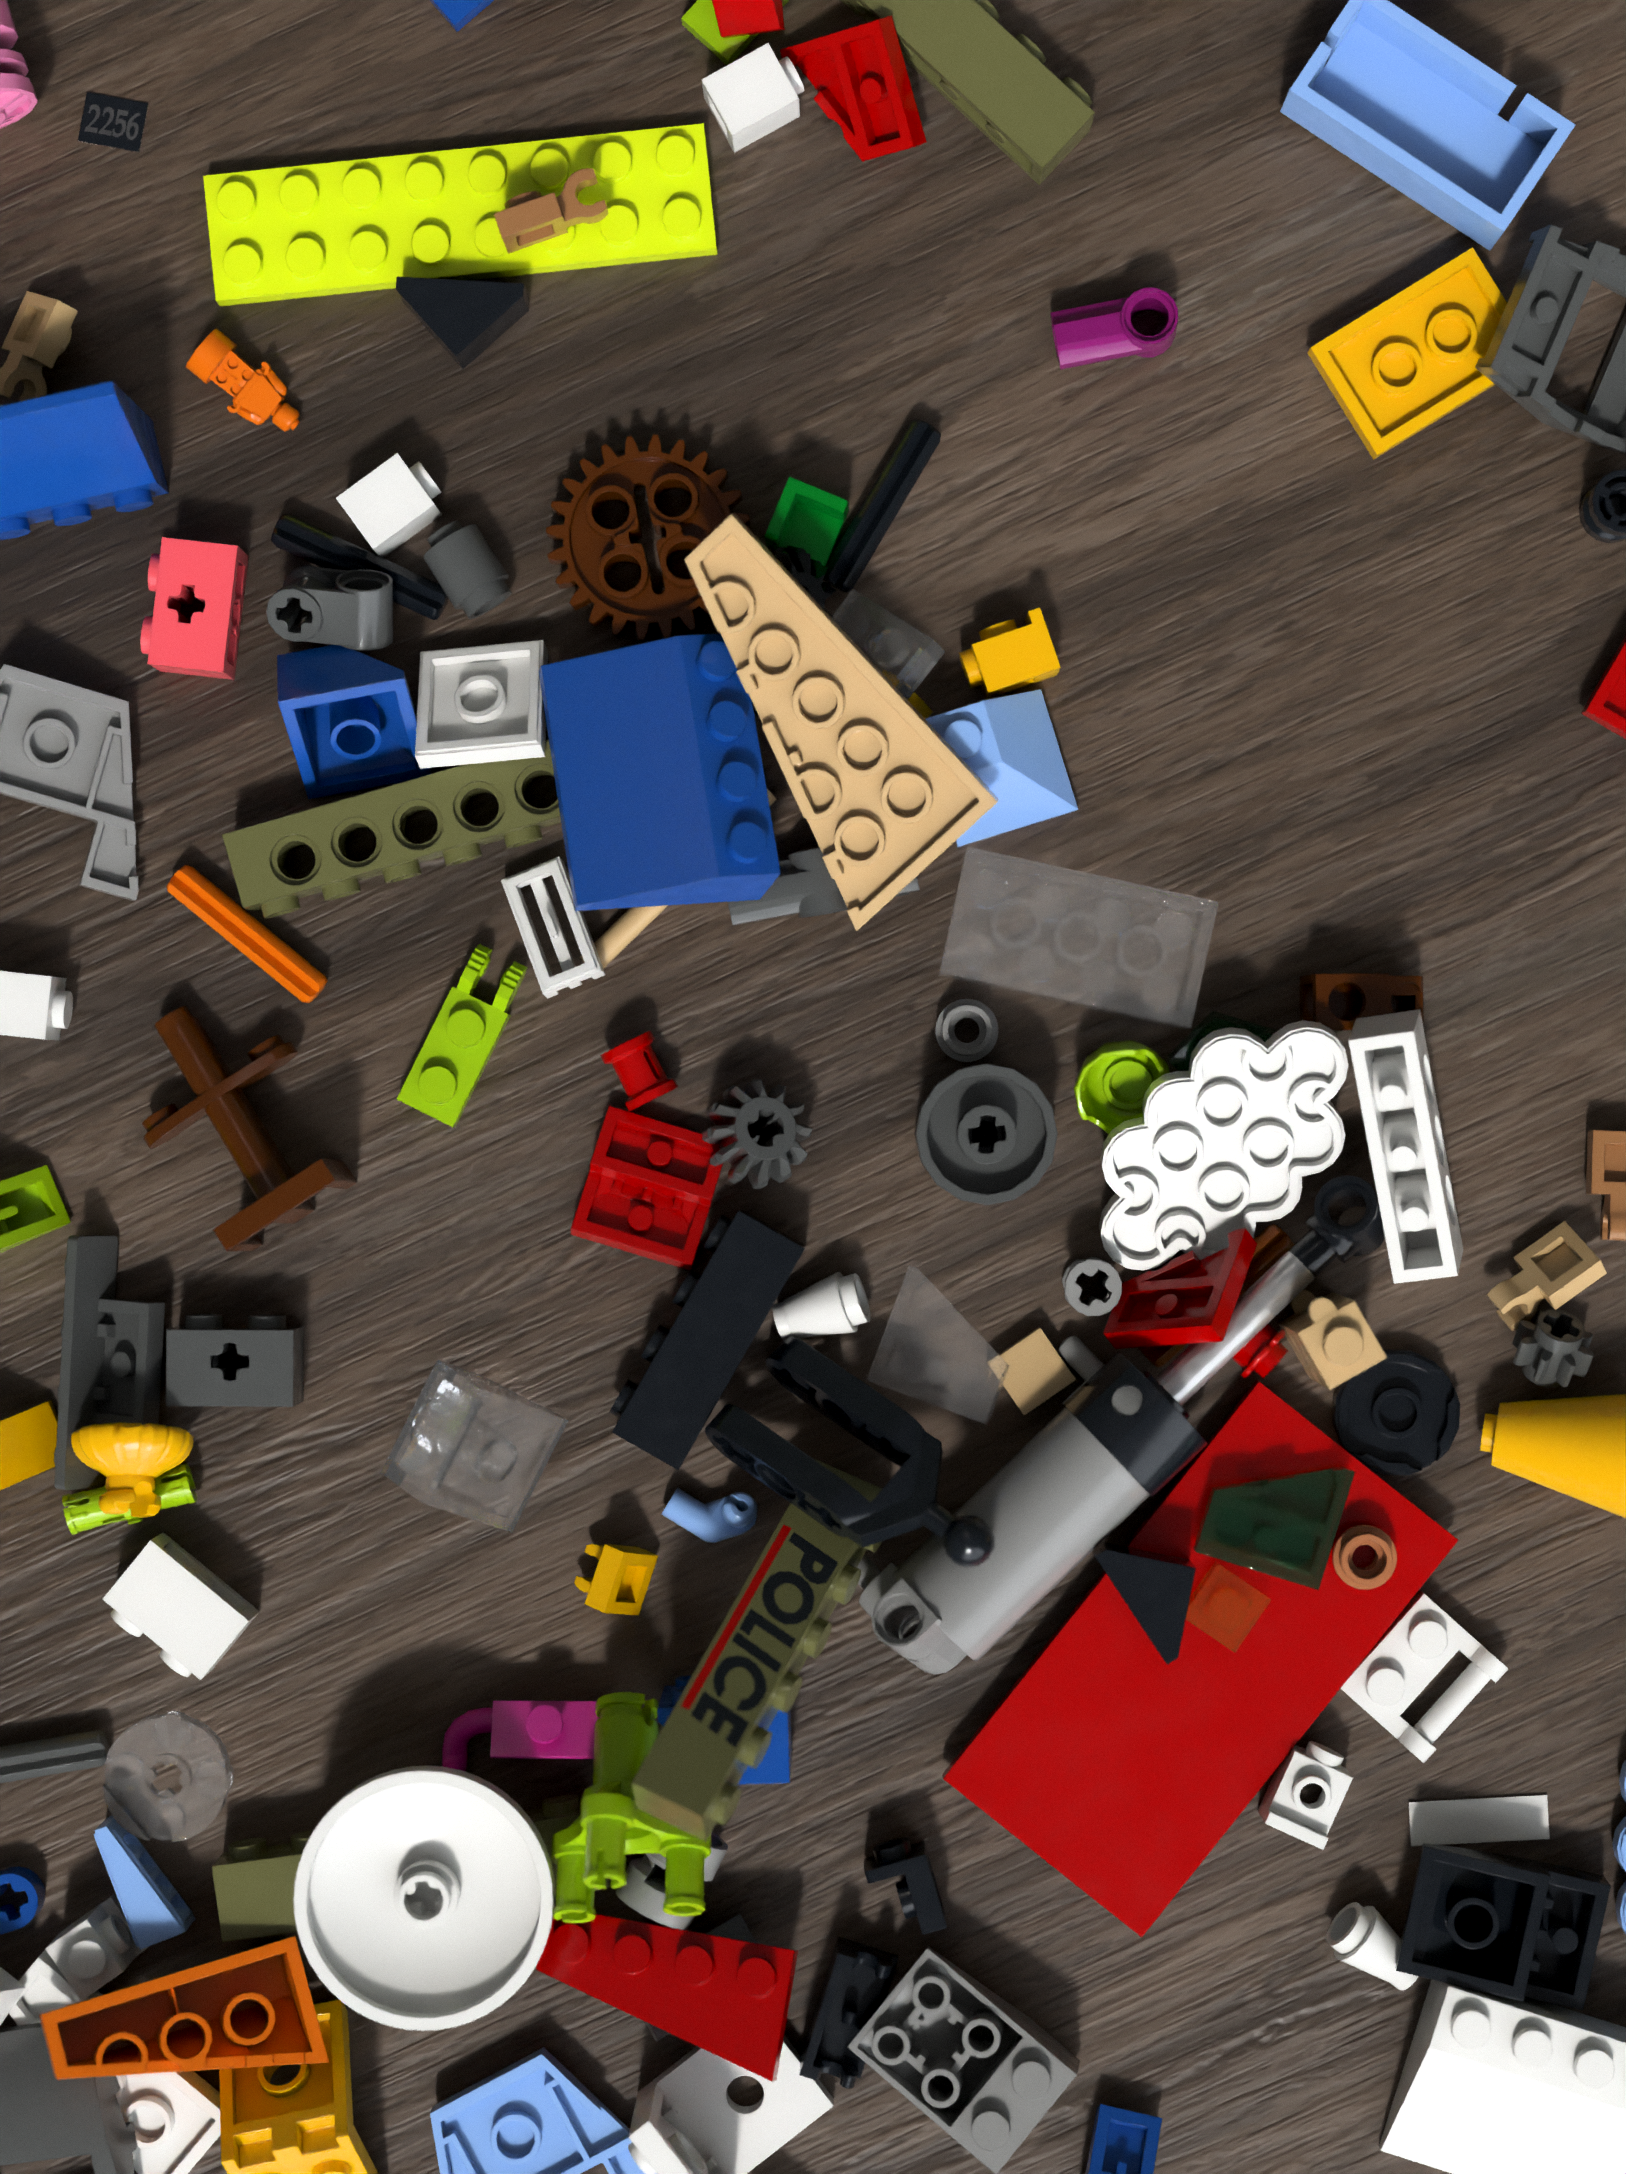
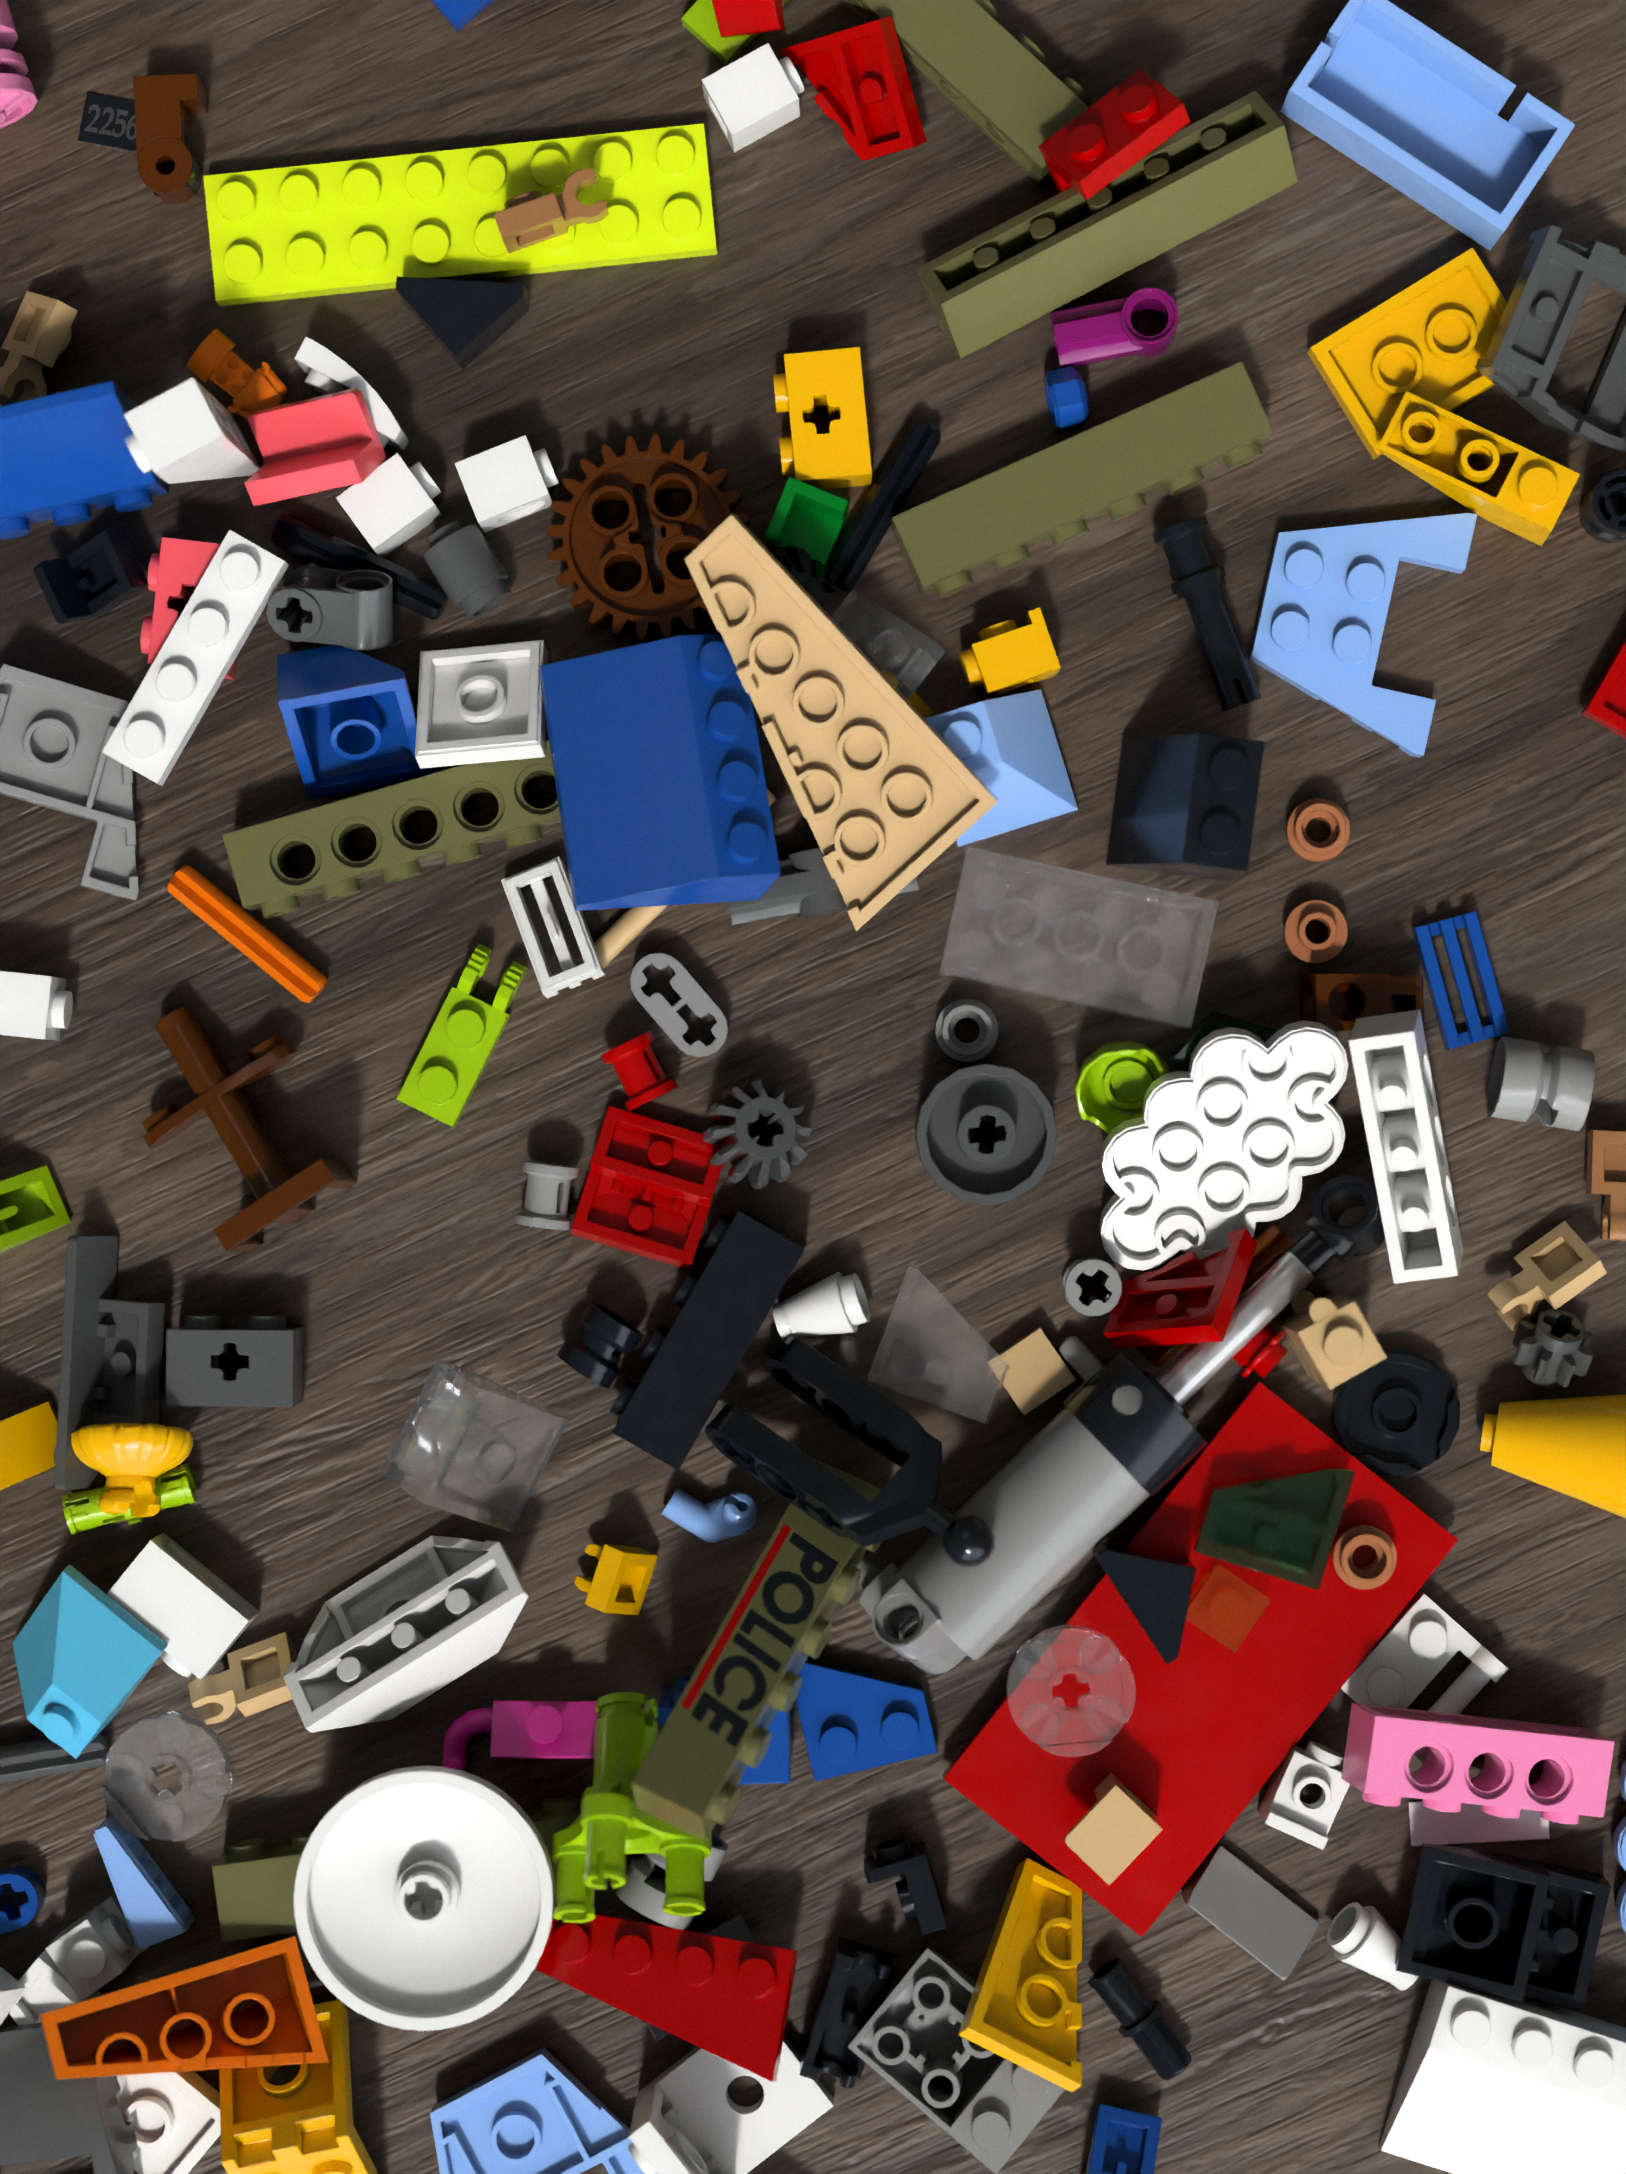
(80, 1661): none -> medium azure slope
(91, 578): none -> black bracket
(165, 133): none -> reddish brown leg
(188, 437): none -> white slope
(195, 658): none -> white plate
(250, 1683): none -> tan plate
(313, 446): none -> coral panel
(331, 374): none -> white slope
(405, 1632): none -> white wedge
(507, 482): none -> white brick
(547, 1195): none -> light grey bush
(599, 1346): none -> black wheel
(668, 1016): none -> light grey beam
(832, 382): none -> yellow brick
(860, 1720): none -> blue wing
(1028, 1980): none -> yellow wing
(1066, 399): none -> blue tile
(1080, 244): none -> olive brick
(1082, 480): none -> olive brick
(1099, 1713): none -> clear plate
(1113, 135): none -> red bracket
(1113, 1830): none -> tan panel
(1140, 2019): none -> black axle
(1186, 805): none -> black slope
(1199, 583): none -> black pin
(1250, 1911): none -> light grey slope
(1296, 938): none -> nougat plate
(1330, 608): none -> light blue wing
(1332, 816): none -> nougat plate
(1386, 1737): none -> bright pink brick
(1479, 468): none -> yellow slope
(1484, 974): none -> blue tile
(1548, 1085): none -> light grey wheel

